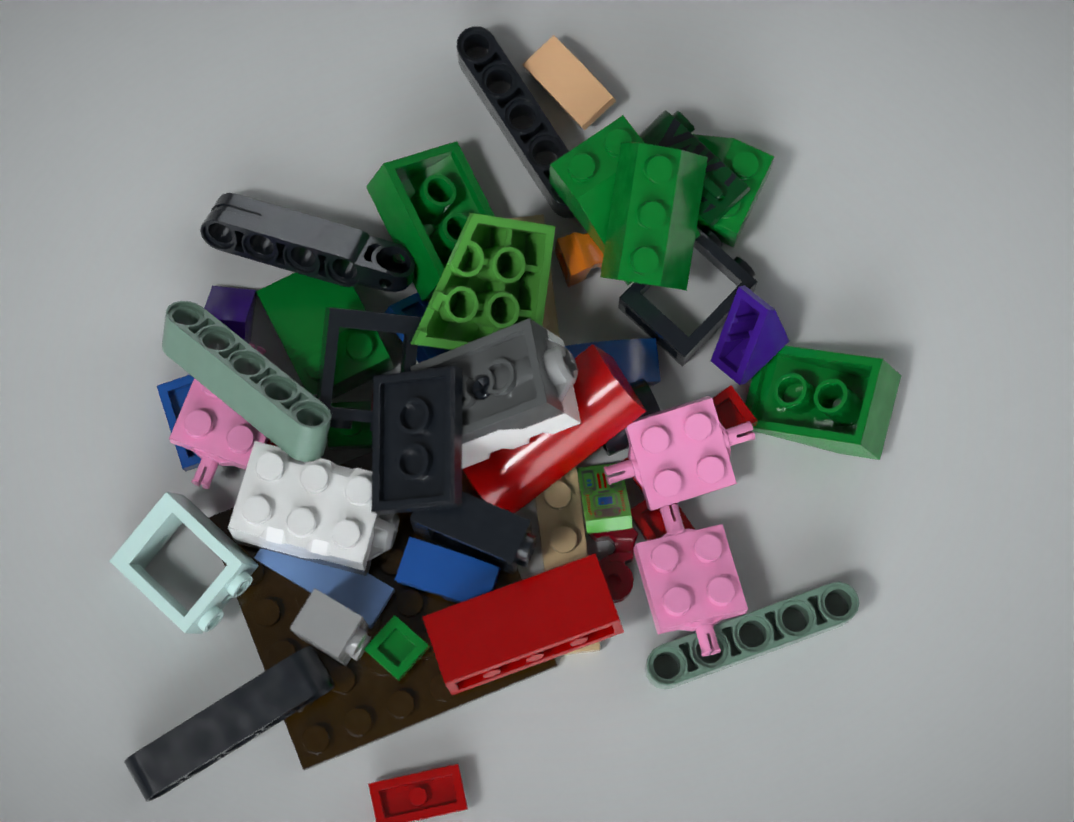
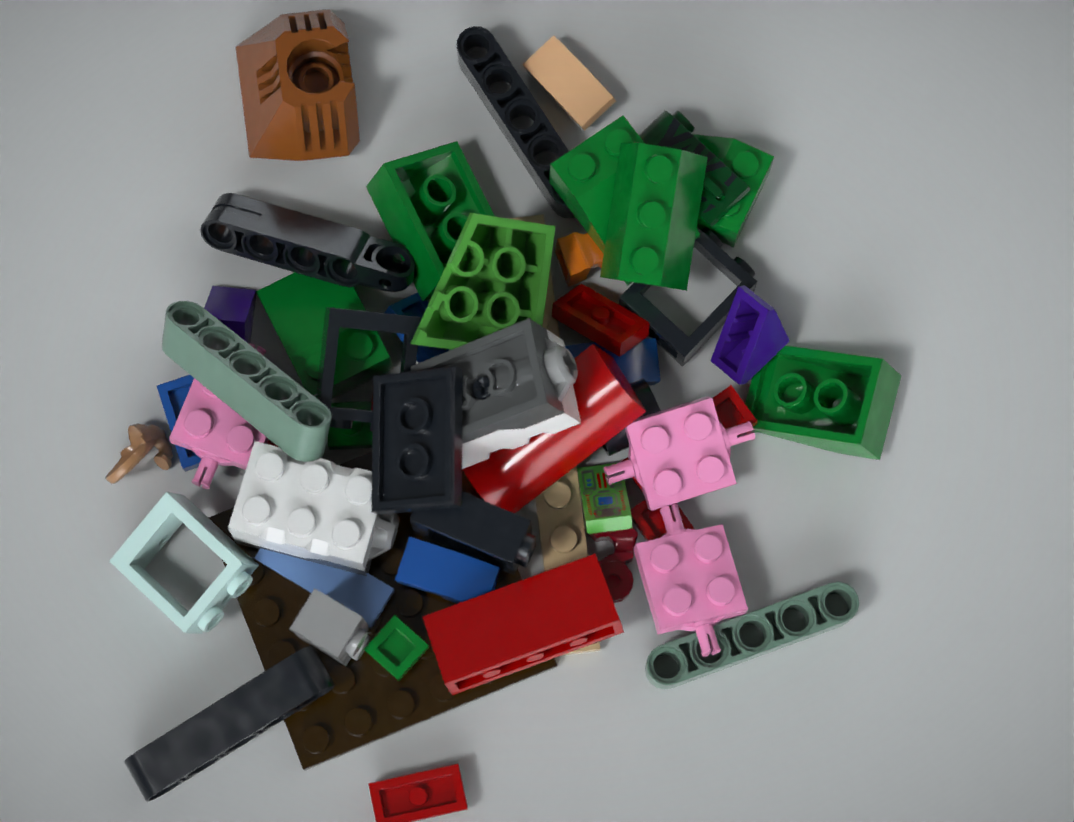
(142, 441): none -> medium nougat piece
(299, 88): none -> dark orange helmet
(600, 319): none -> red plate

